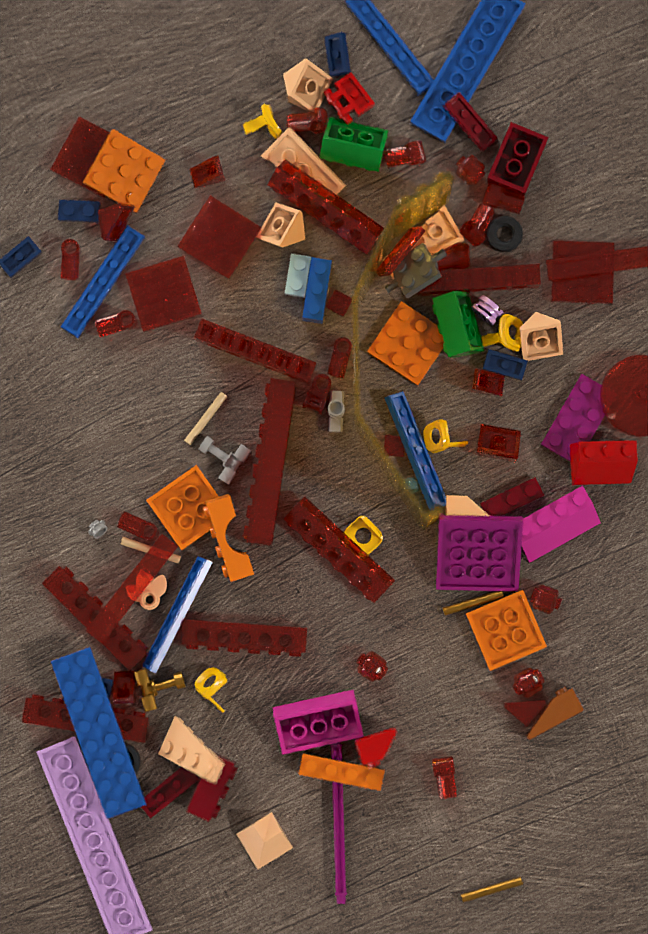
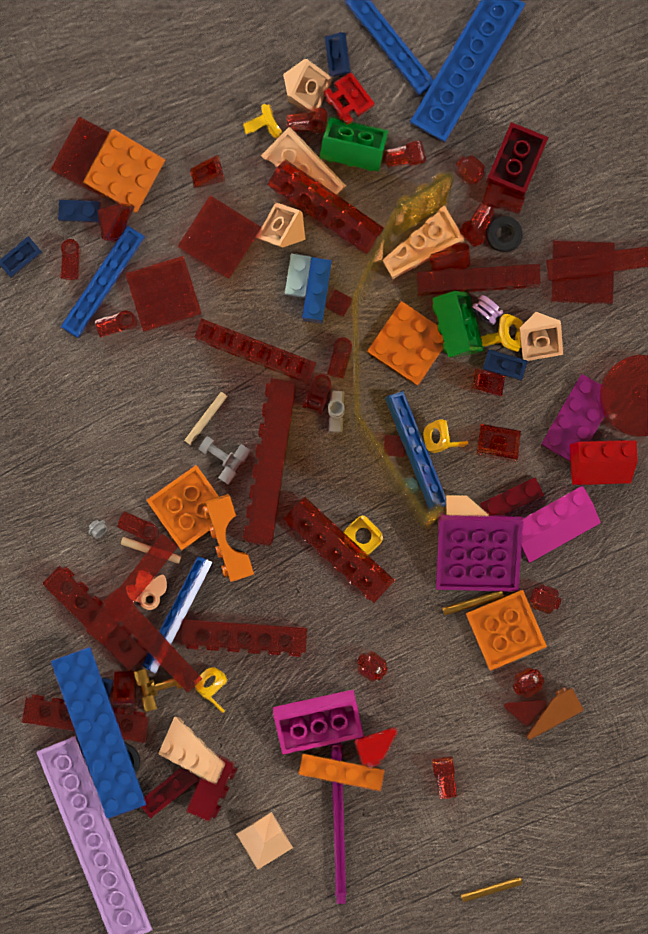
(152, 640): none -> clear red tile
(400, 251): clear red tile -> none
(416, 271): dark grey plate -> none
(470, 122): dark red tile -> none

